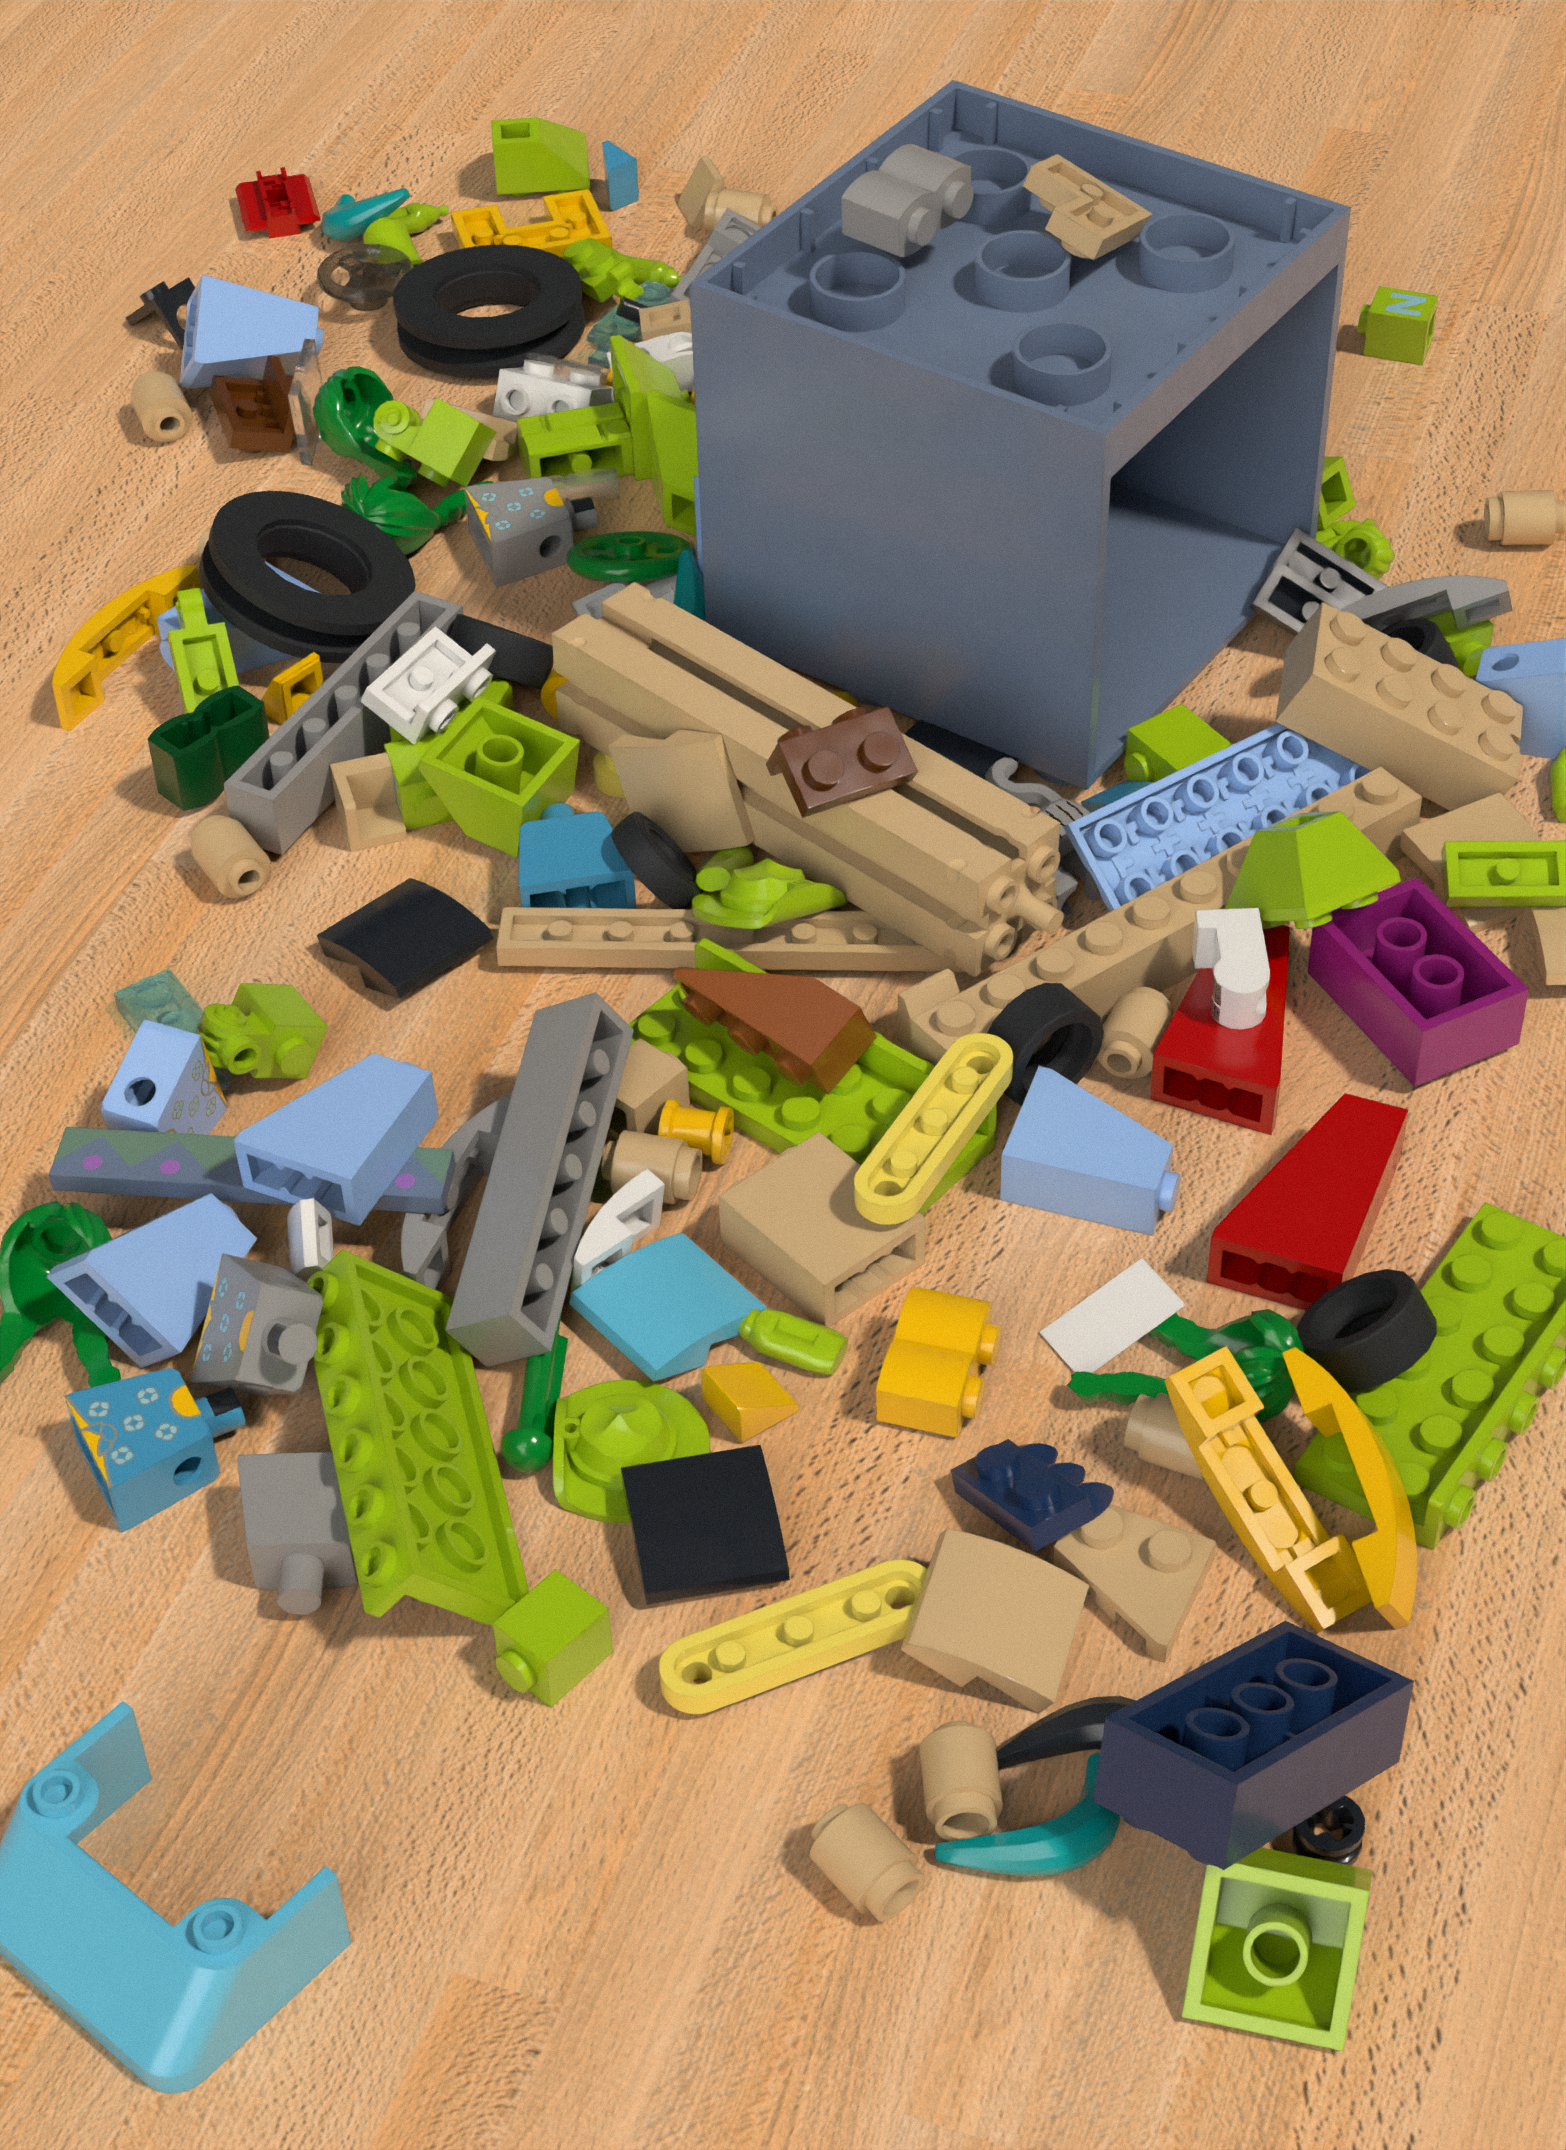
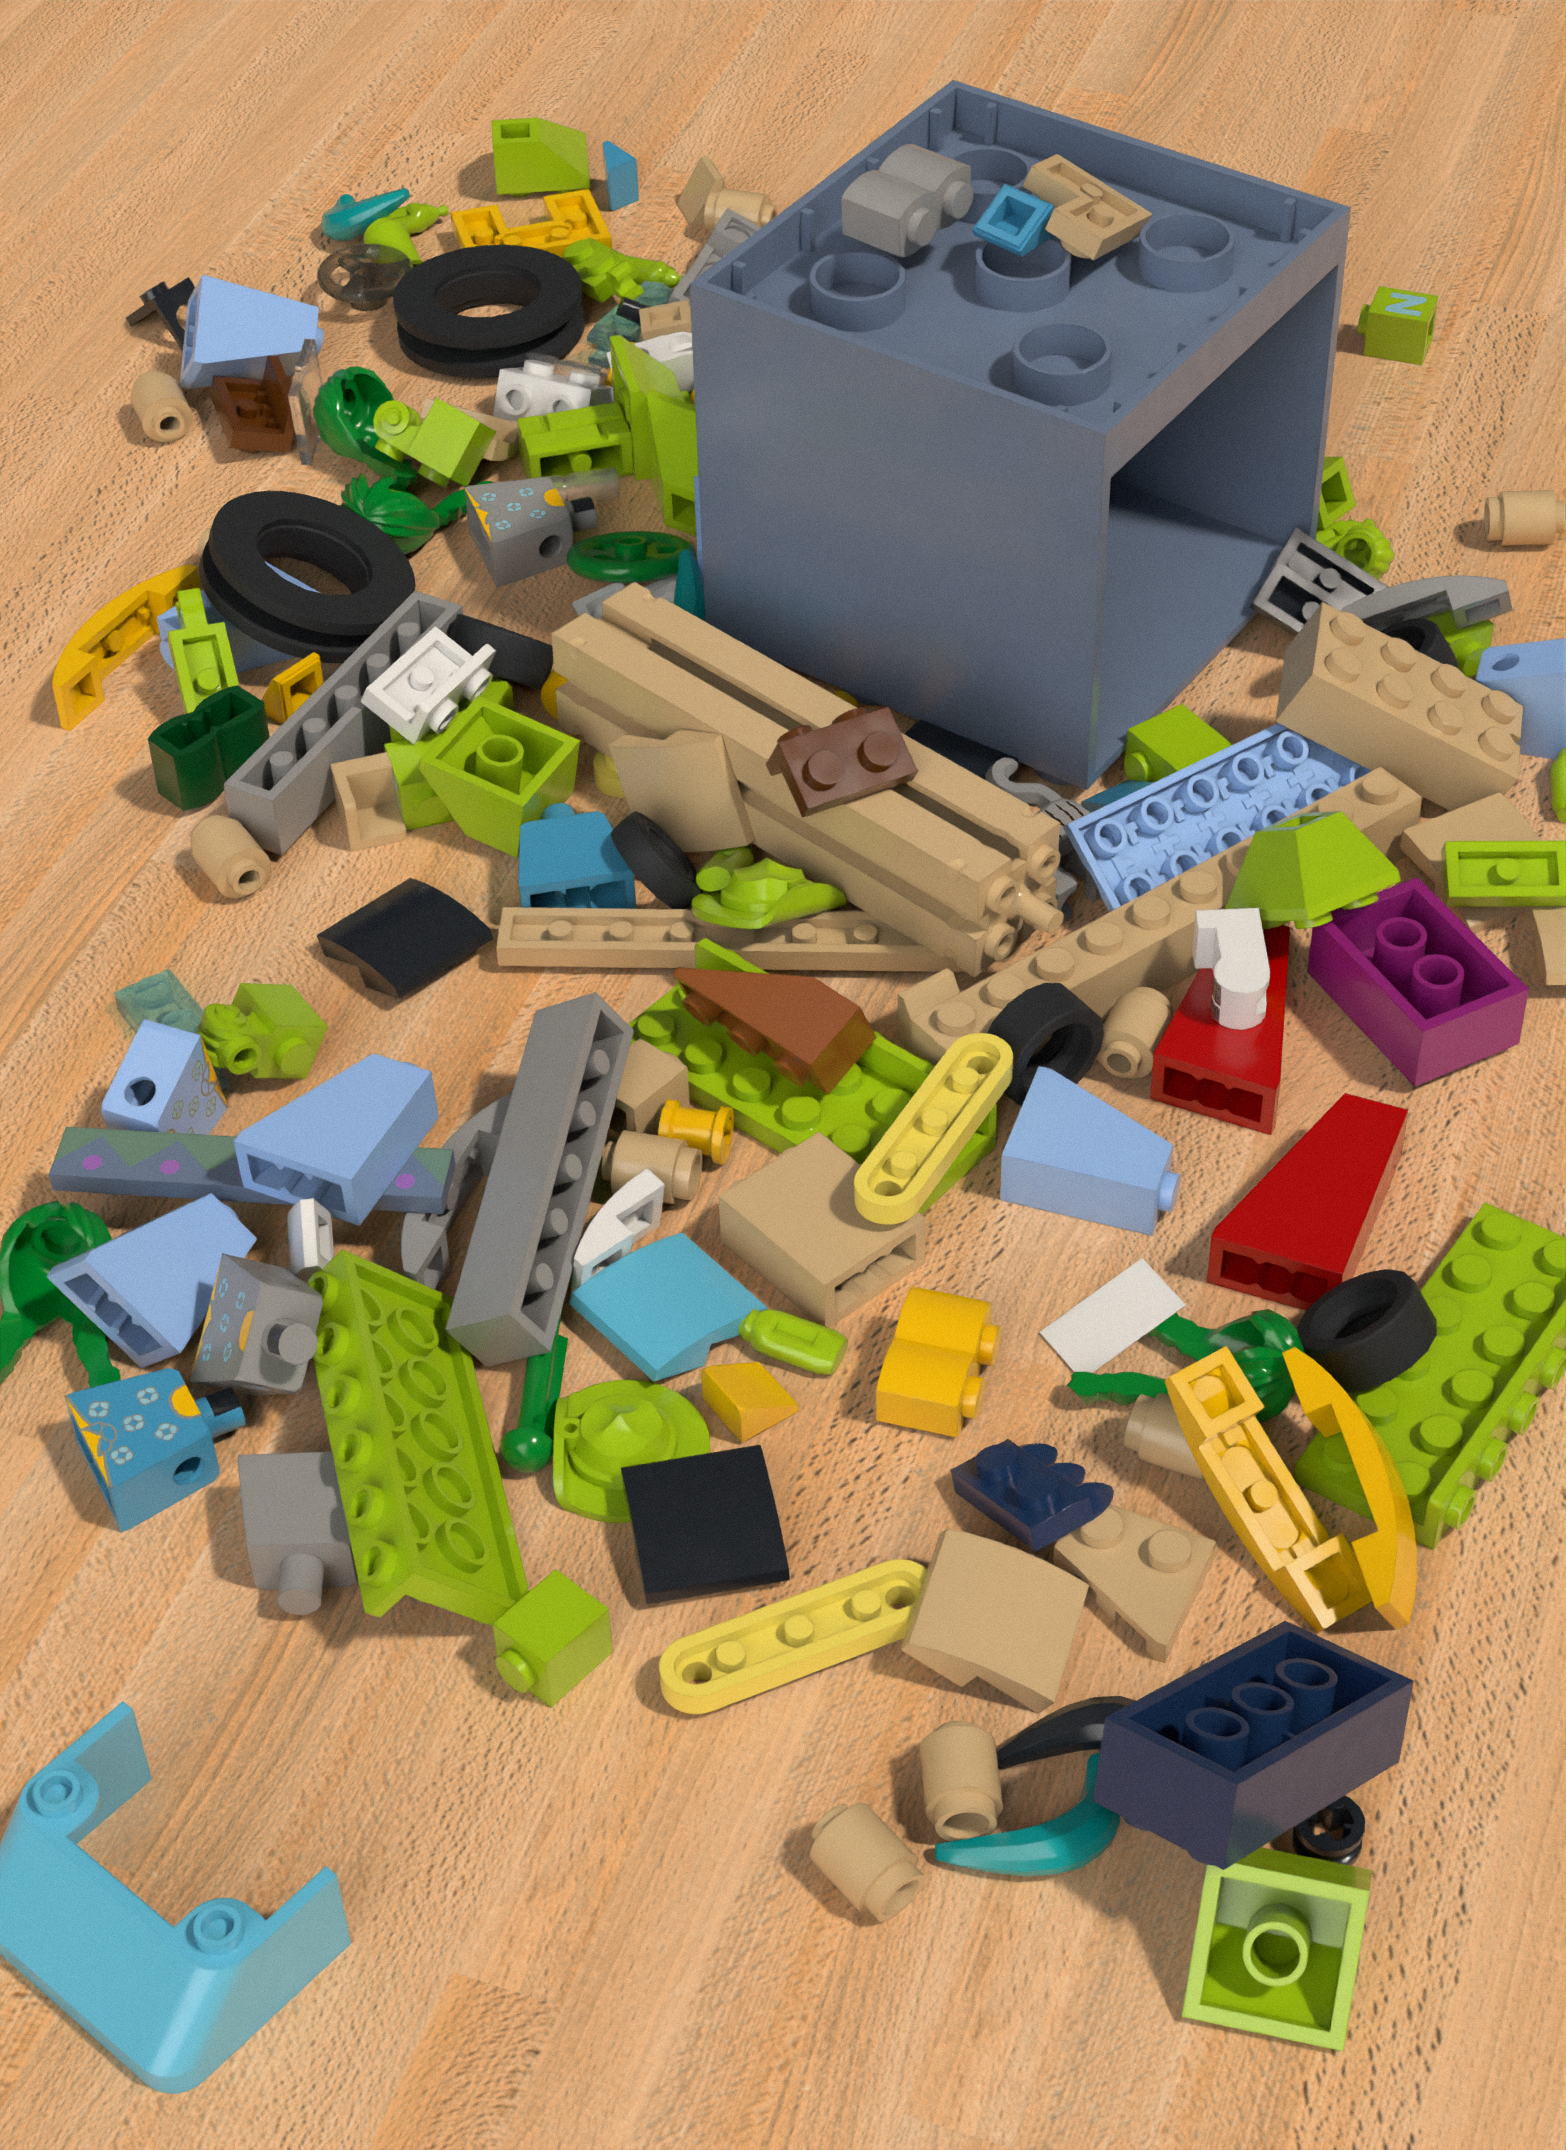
(277, 204): red piece -> none
(1015, 221): none -> dark azure slope

